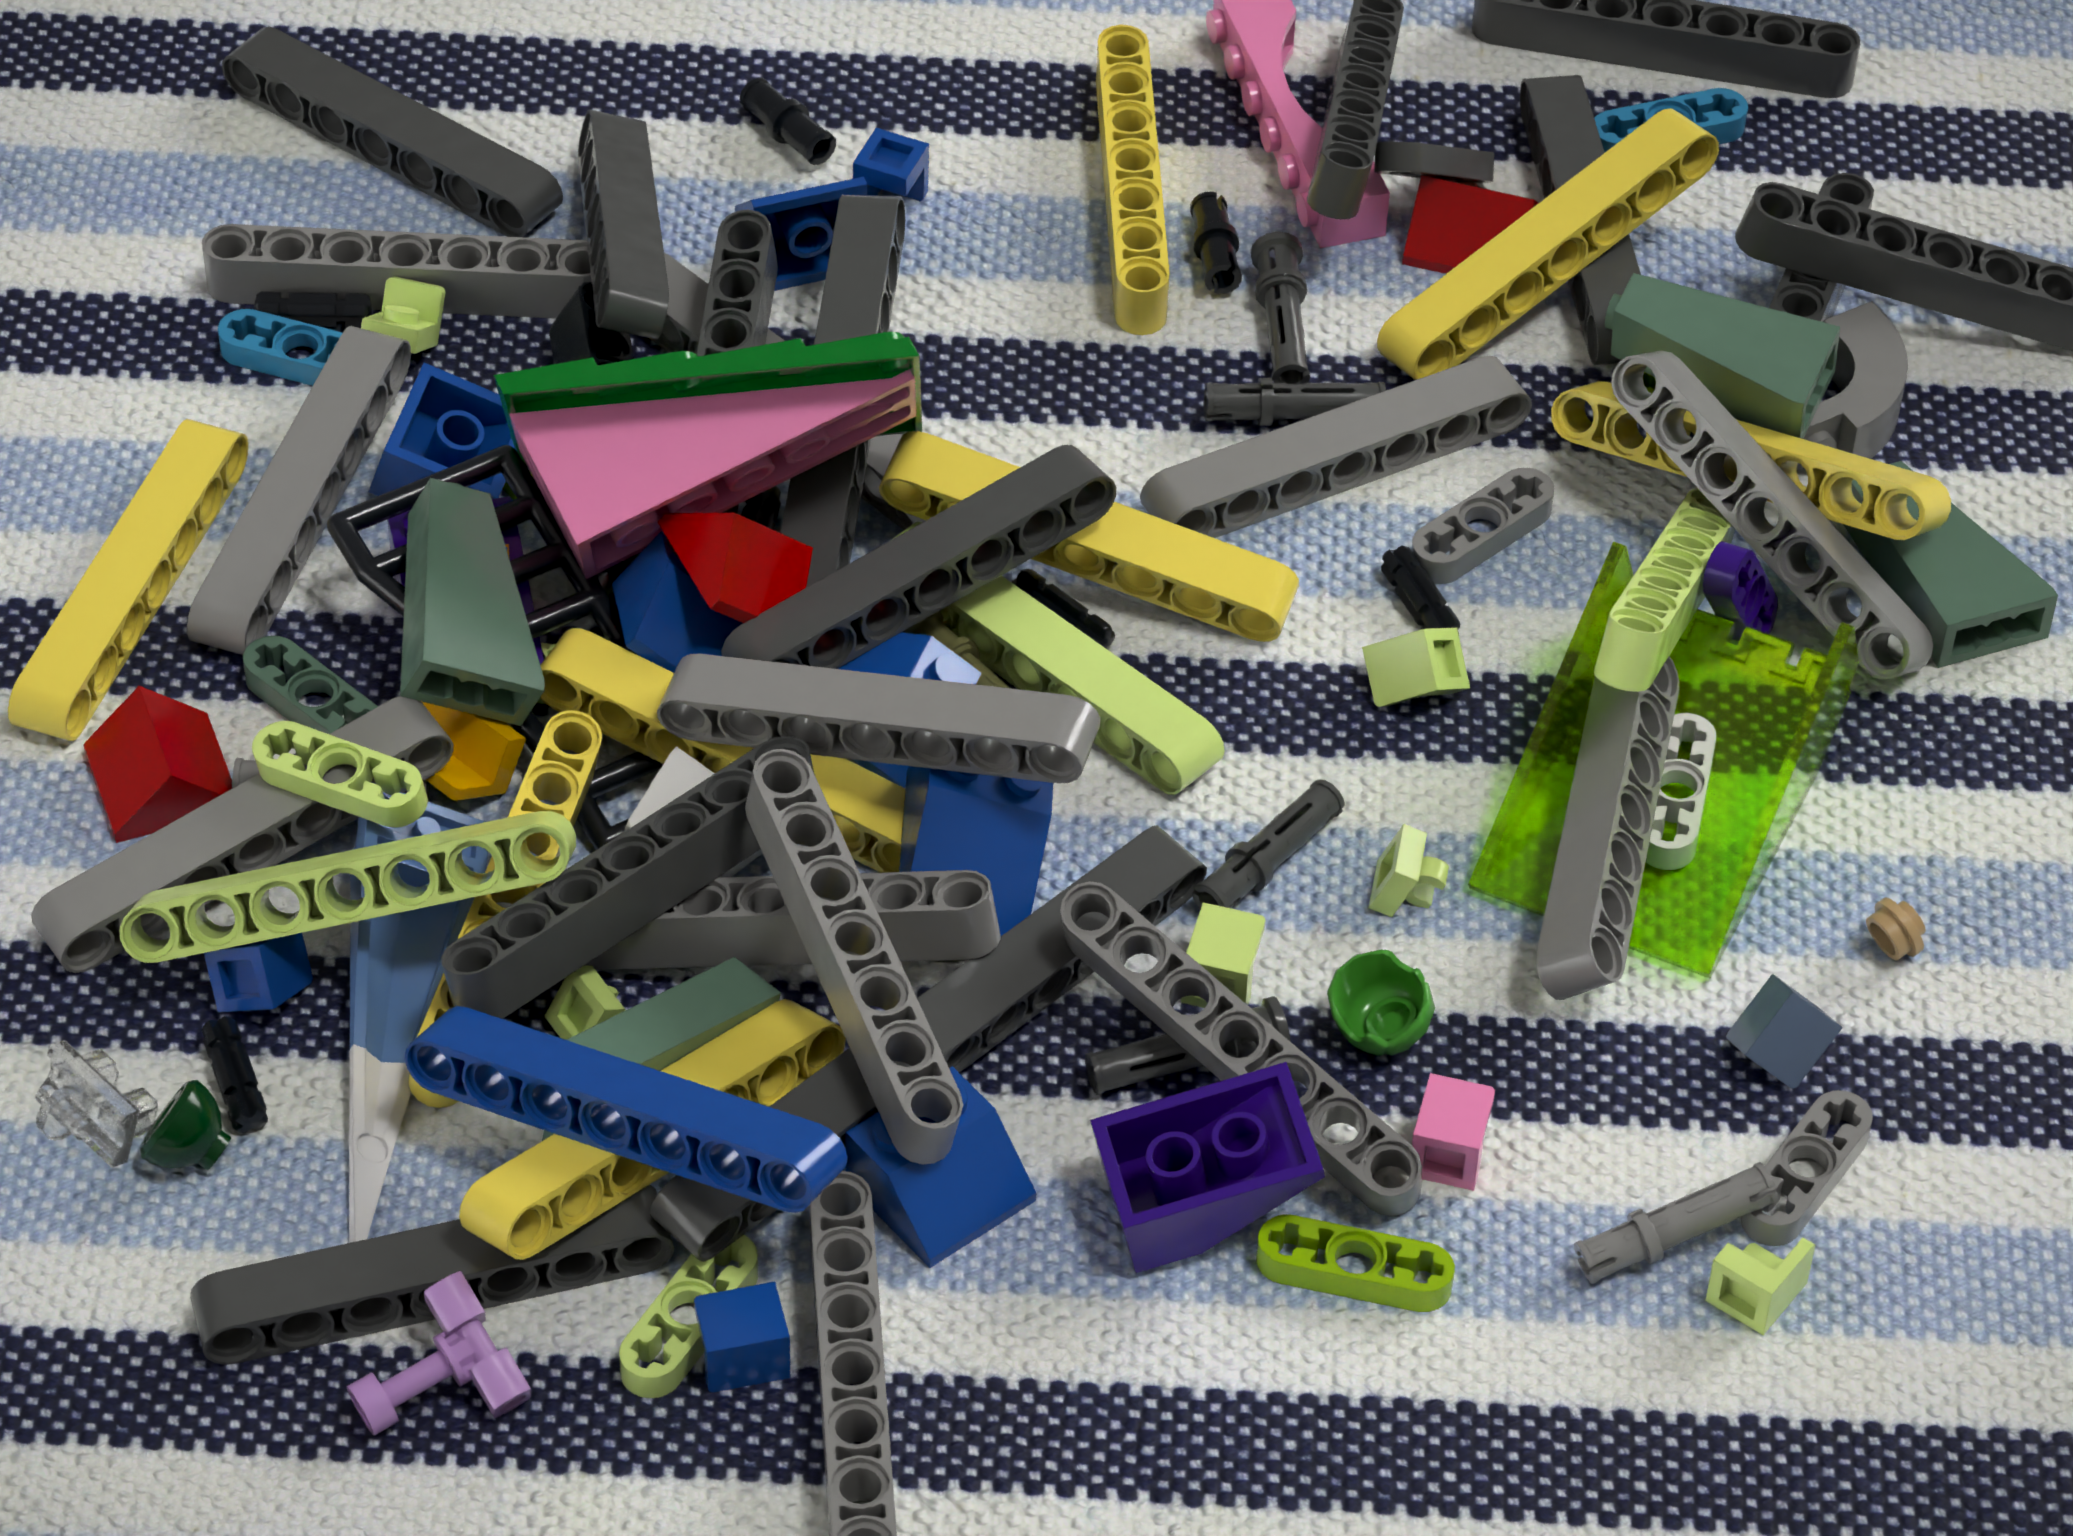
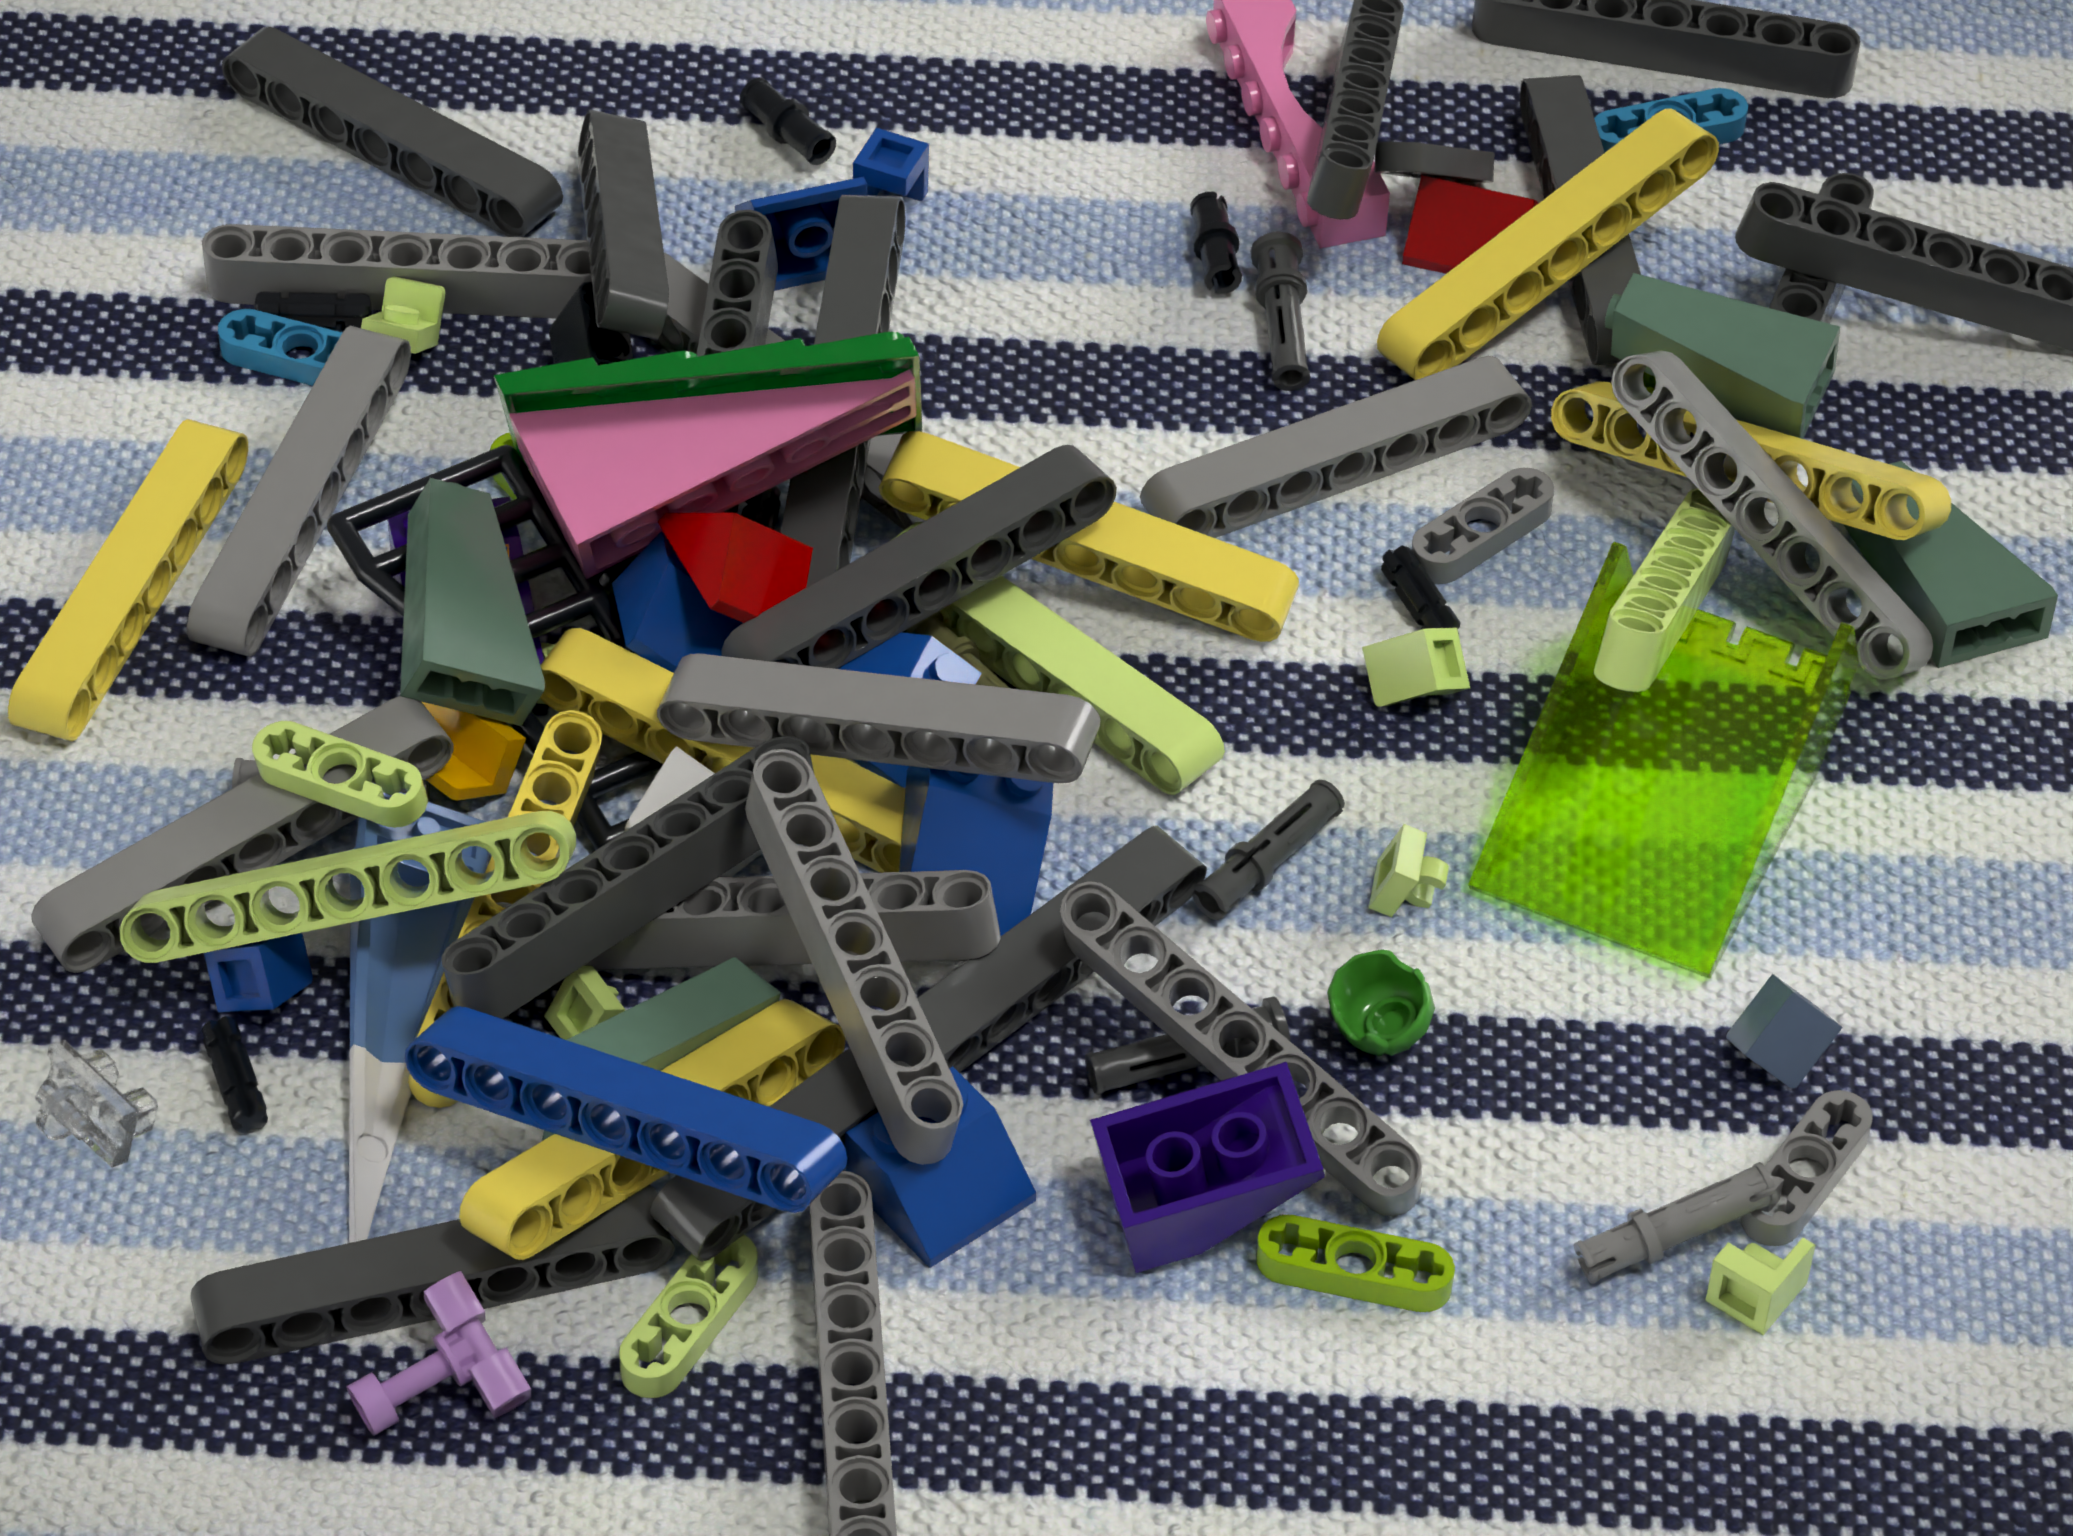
(154, 763): red slope -> none
(186, 1131): dark green brick -> none
(303, 677): sand green beam -> none
(440, 427): blue slope -> none
(743, 1337): blue panel -> none
(1065, 606): black axle -> none
(1132, 180): light yellow beam -> none
(1226, 946): yellowish green panel -> none
(1280, 401): dark grey pin -> none
(1452, 1130): bright pink panel -> none
(1606, 836): light grey beam -> none
(1689, 810): white beam -> none
(1739, 589): dark purple beam -> none
(1871, 381): light grey arch -> none
(1896, 928): tan plate -> none

